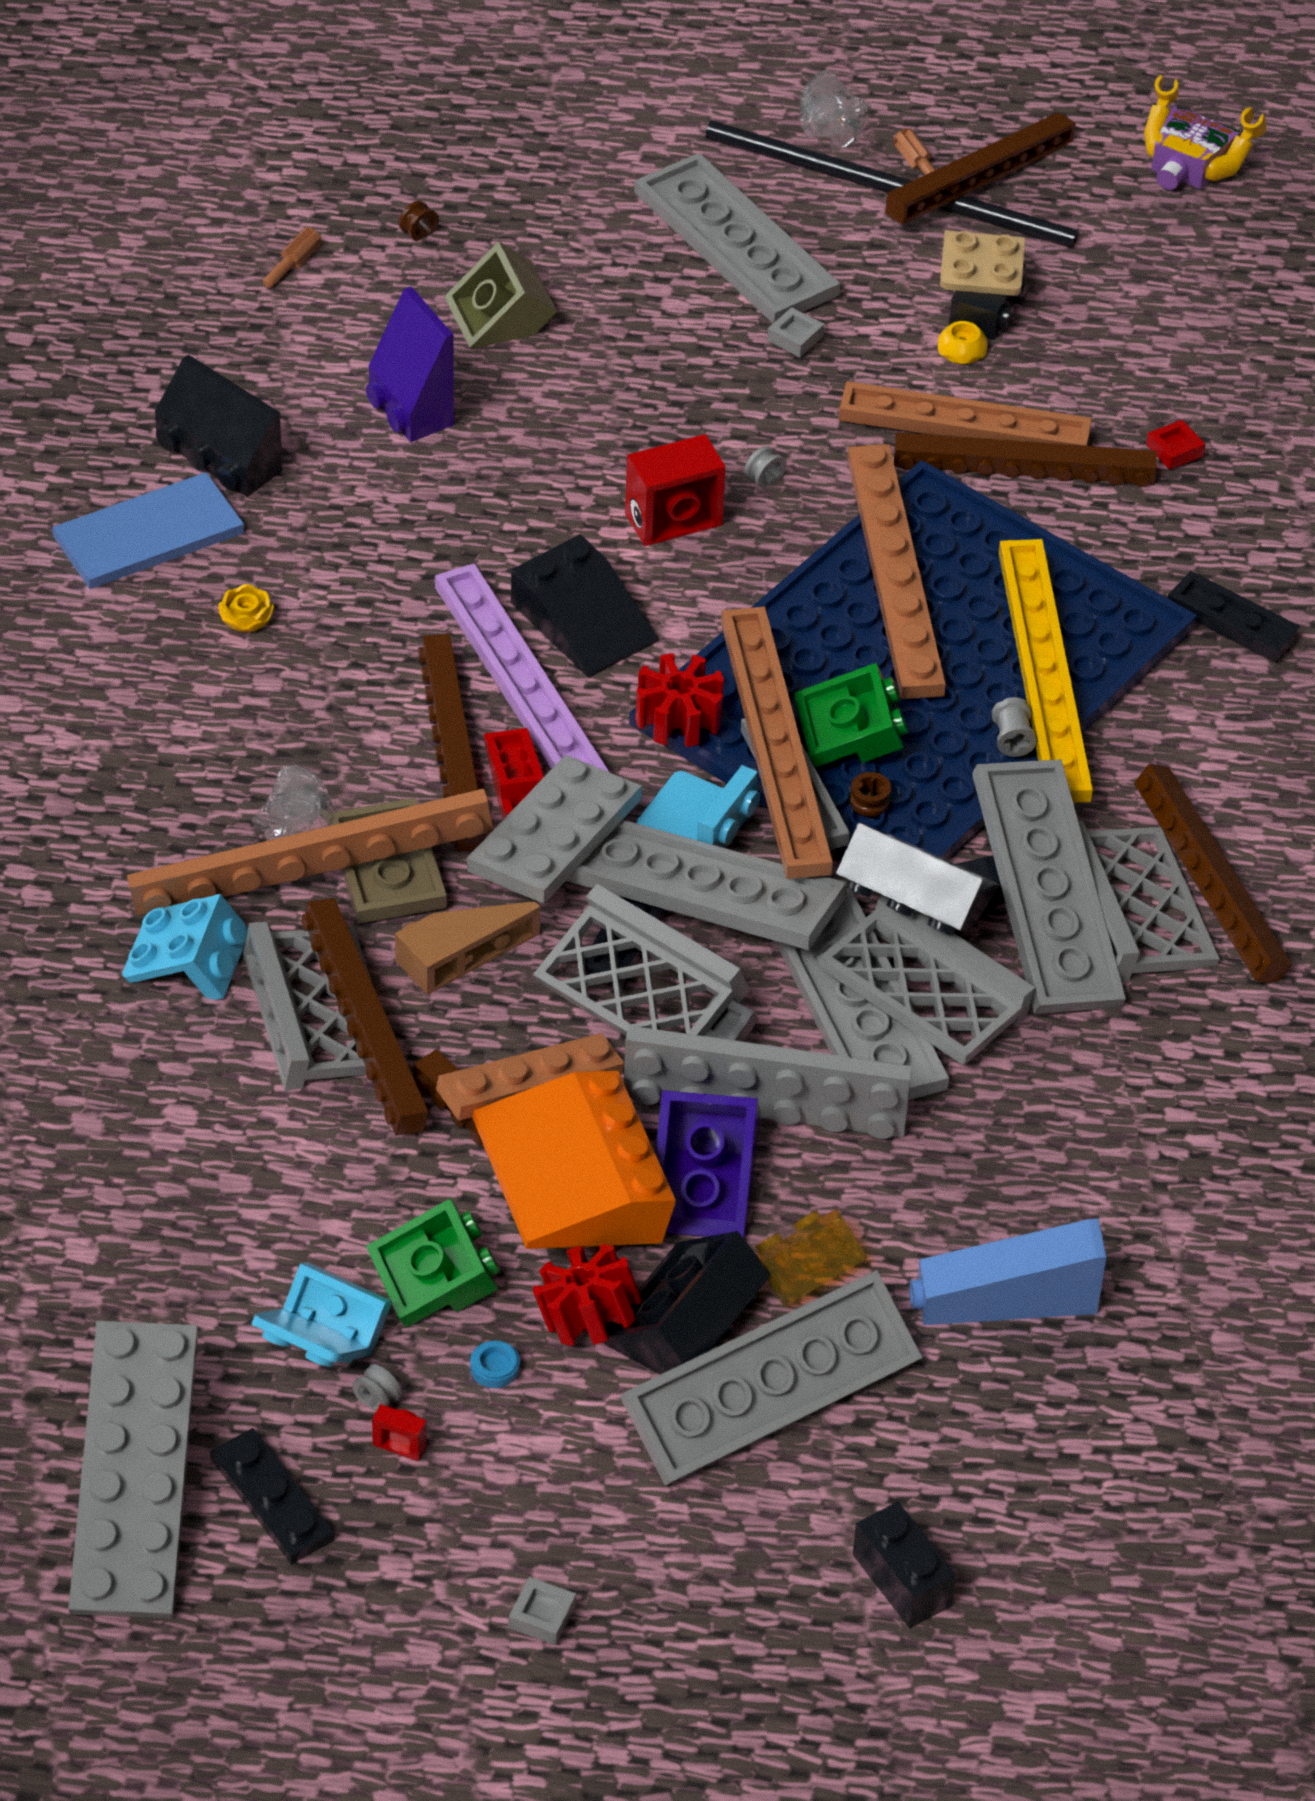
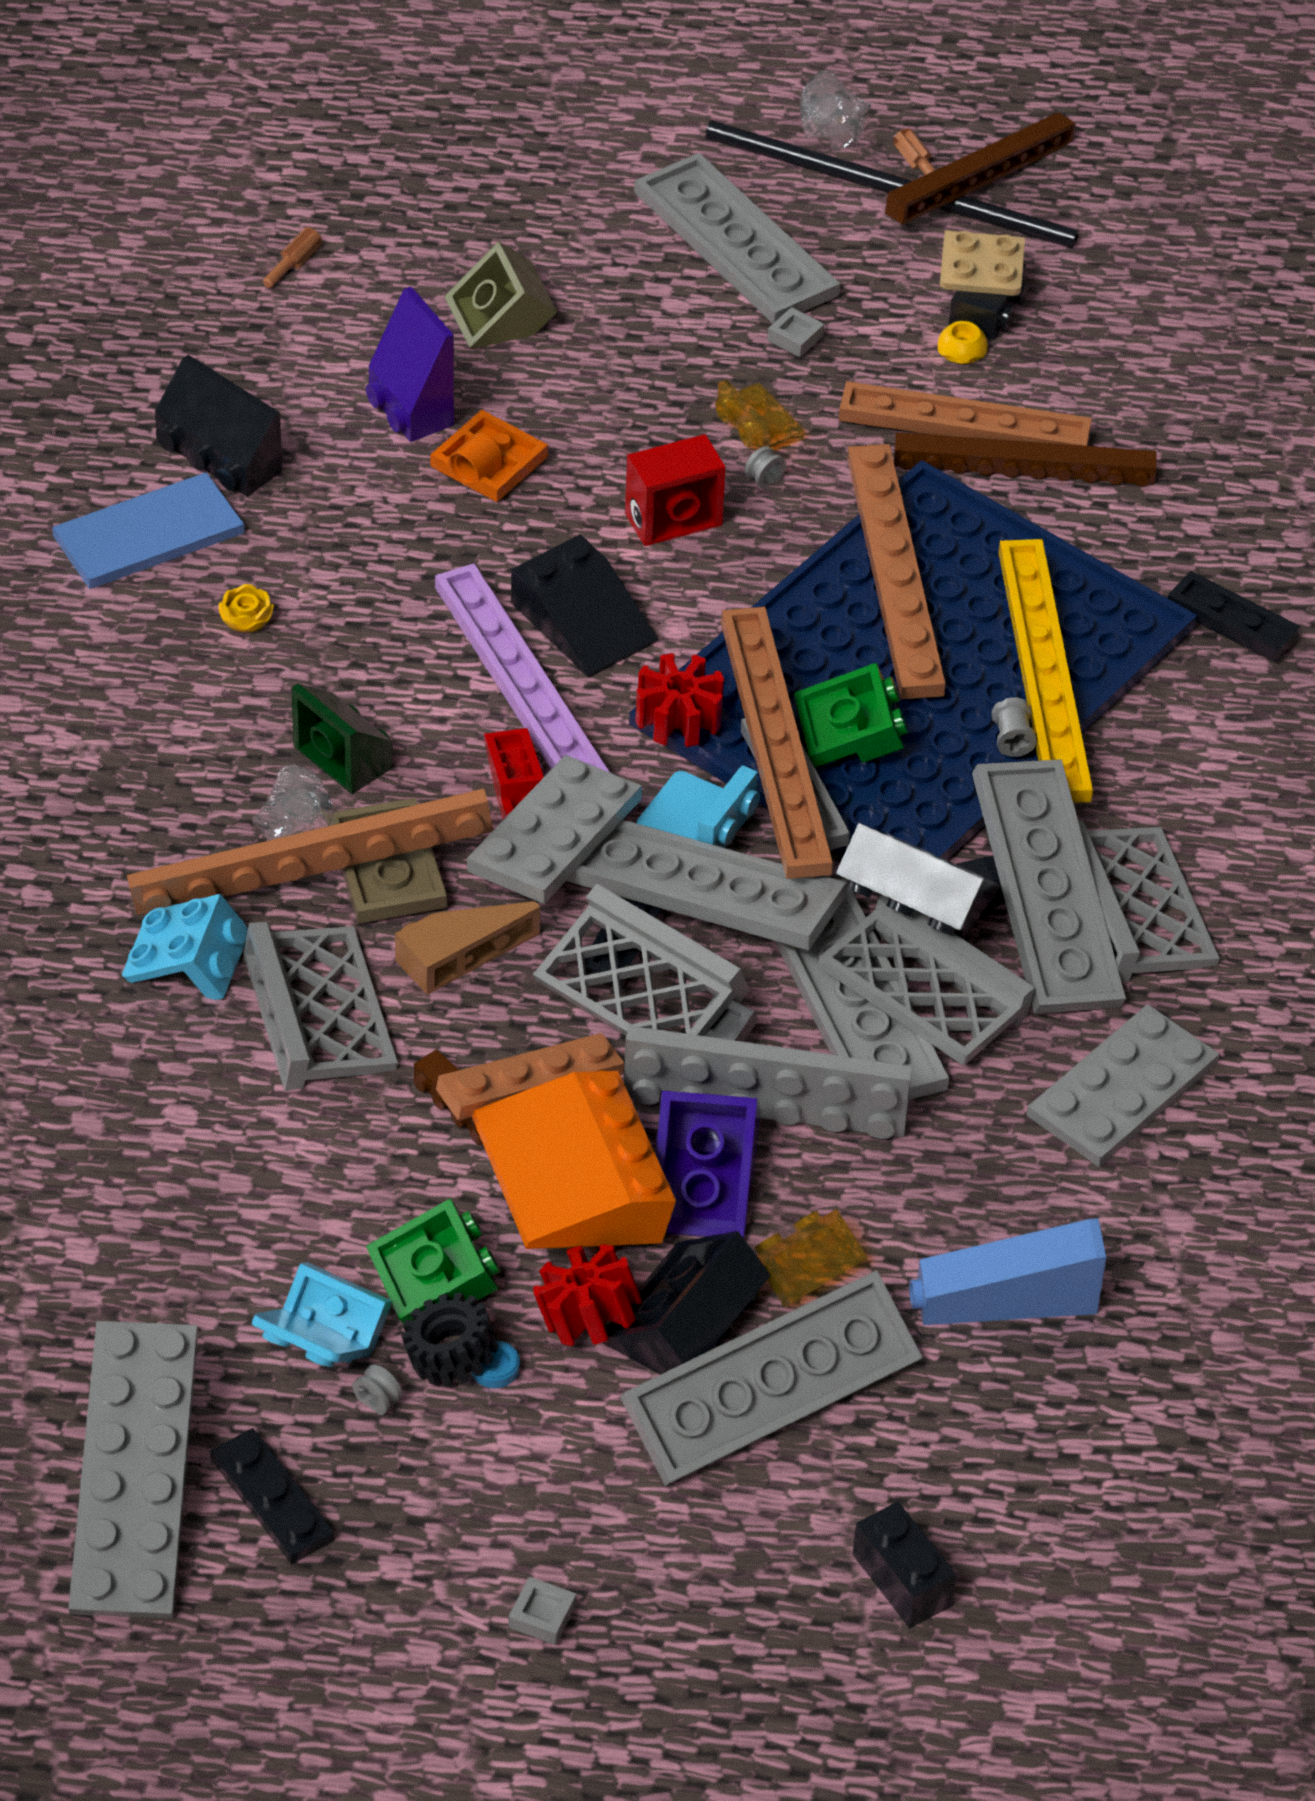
(338, 738): none -> dark green slope
(365, 1017): reddish brown piece -> none
(399, 1432): red plate -> none
(418, 220): reddish brown bush -> none
(449, 721): reddish brown piece -> none
(455, 1357): none -> black tyre
(489, 455): none -> orange plate
(757, 416): none -> clear yellow bracket
(868, 804): reddish brown bush -> none
(1122, 1085): none -> light grey plate
(1175, 444): red plate -> none
(1192, 146): torso -> none
(1213, 874): reddish brown piece -> none

